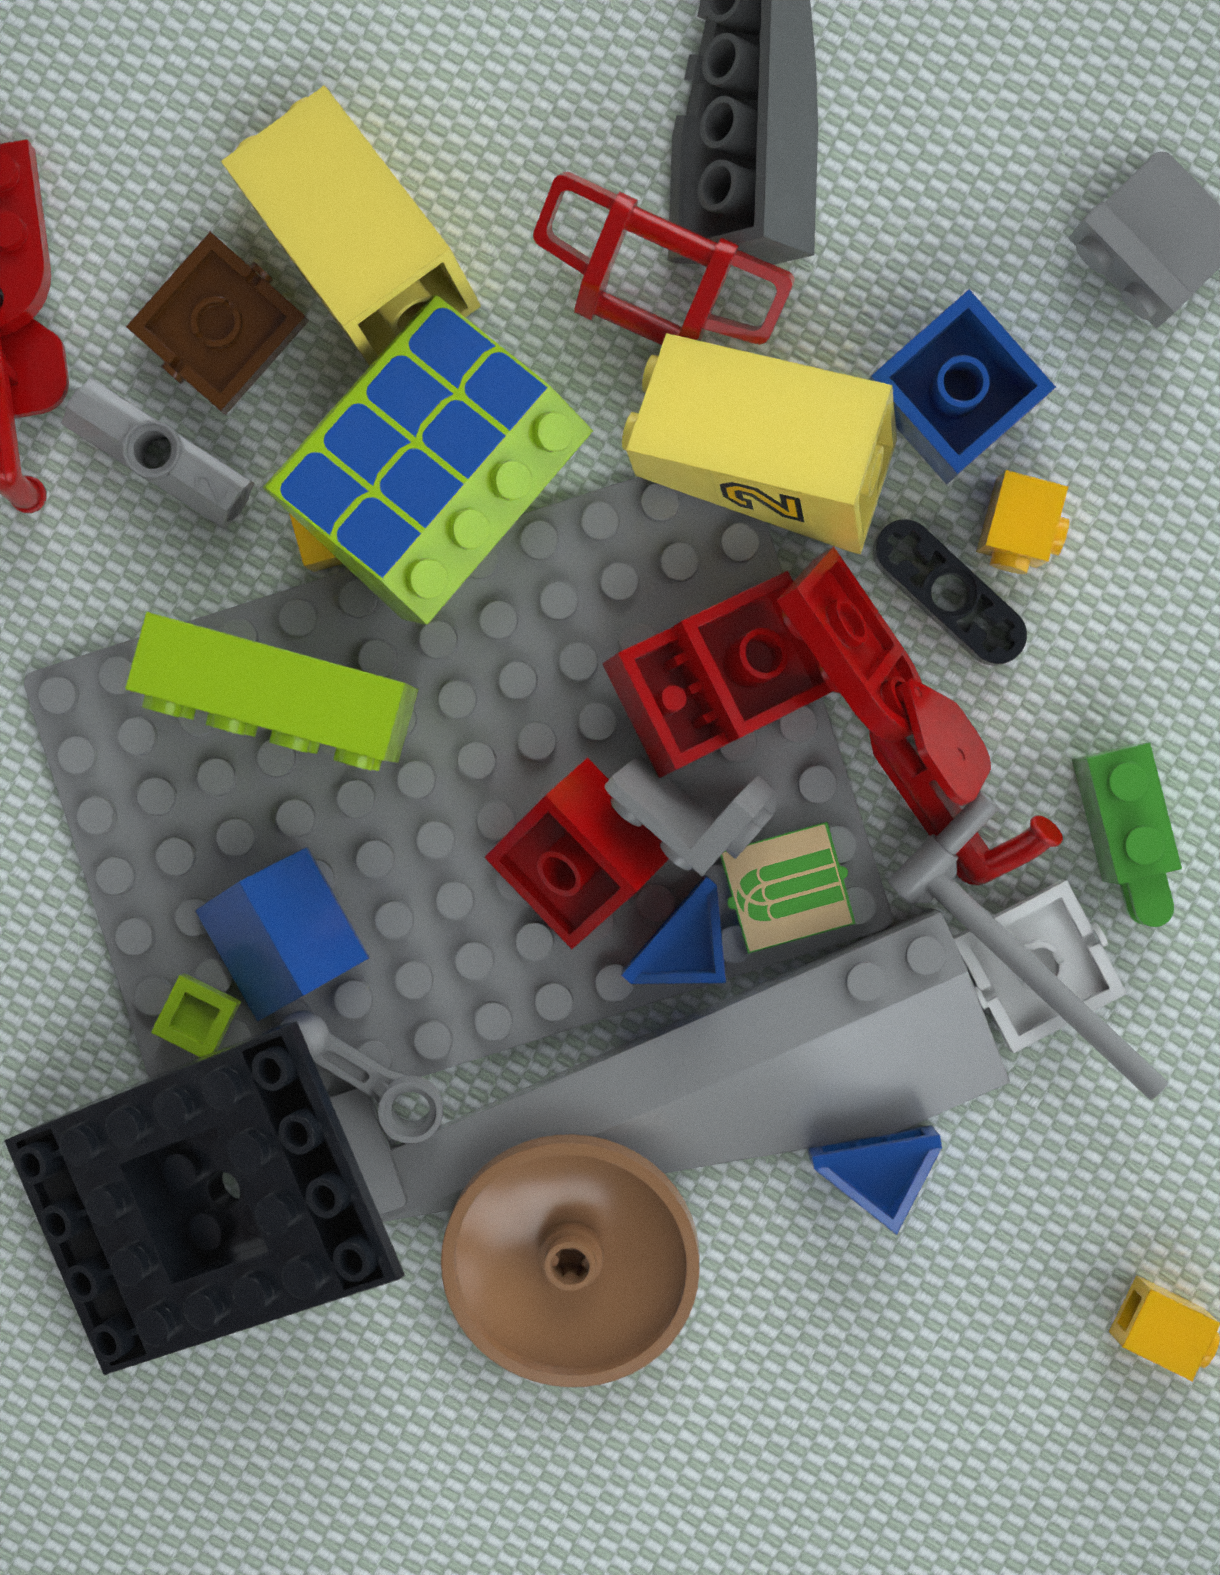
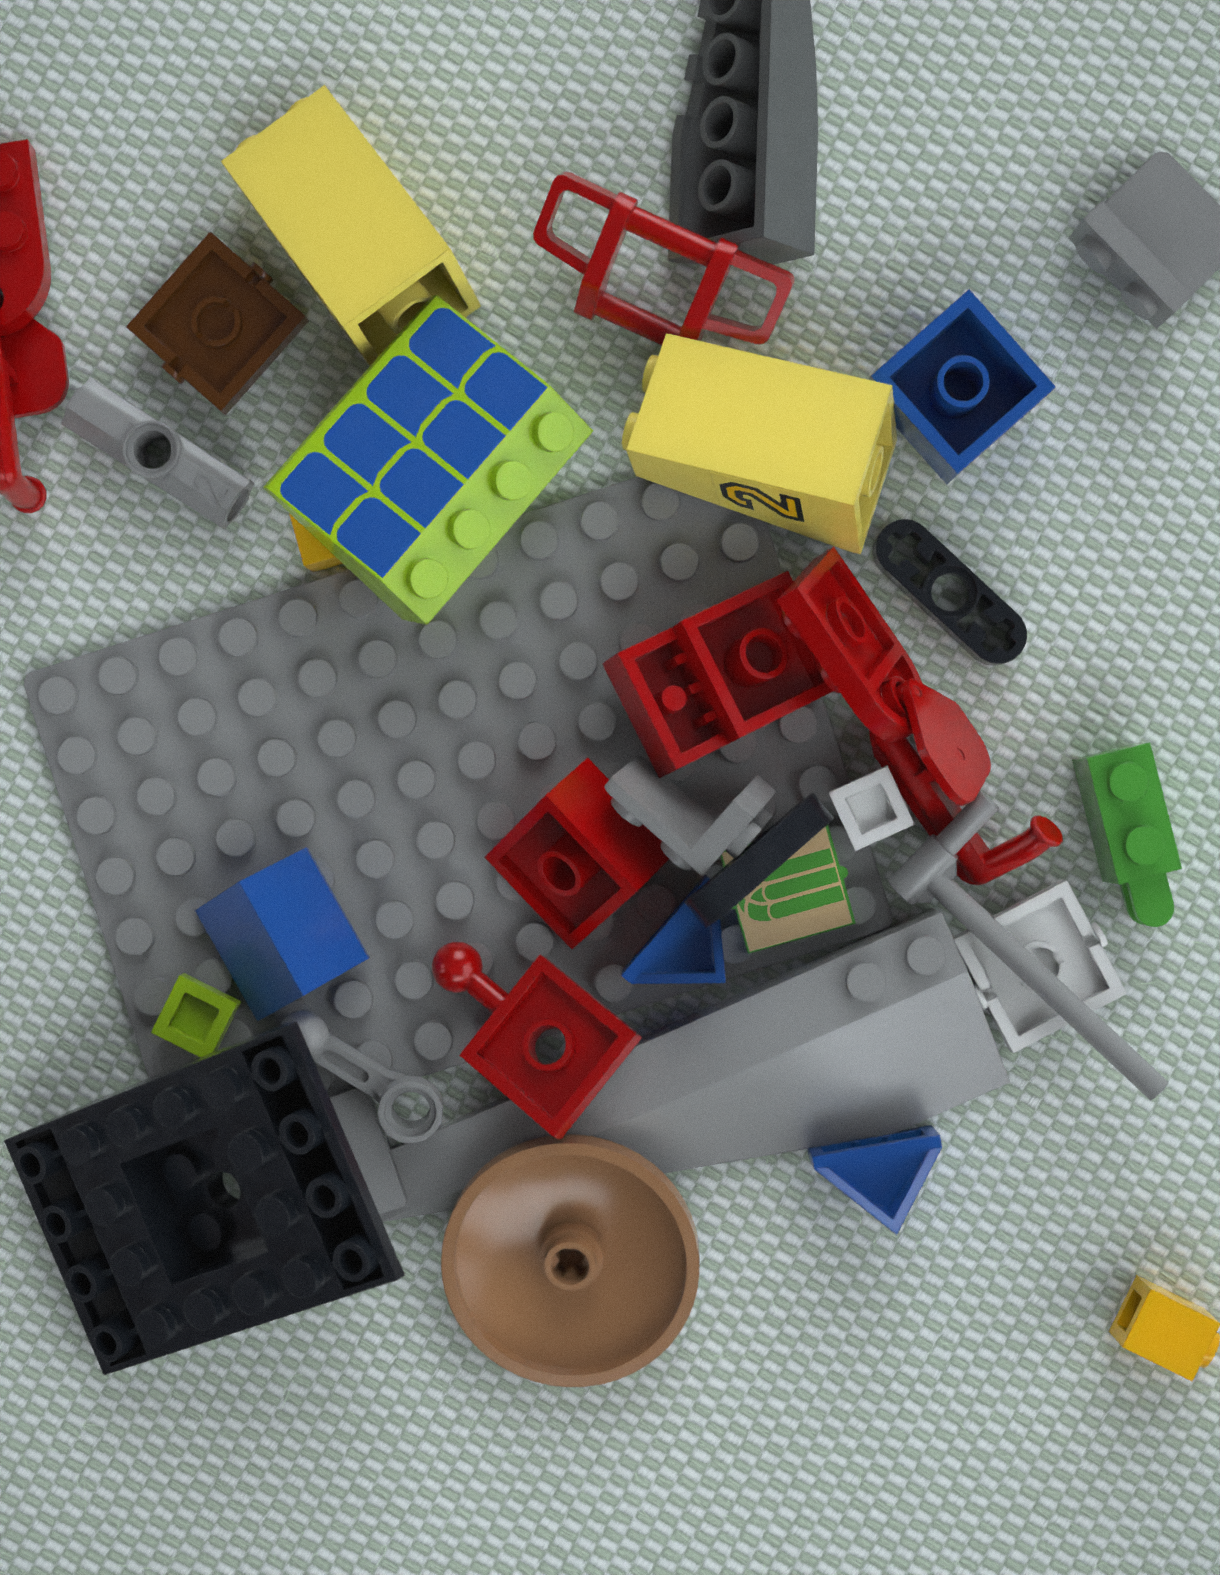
(272, 688): lime brick -> none
(507, 1041): none -> red plate
(758, 860): none -> black beam
(871, 808): none -> white tile
(1023, 522): yellow brick -> none

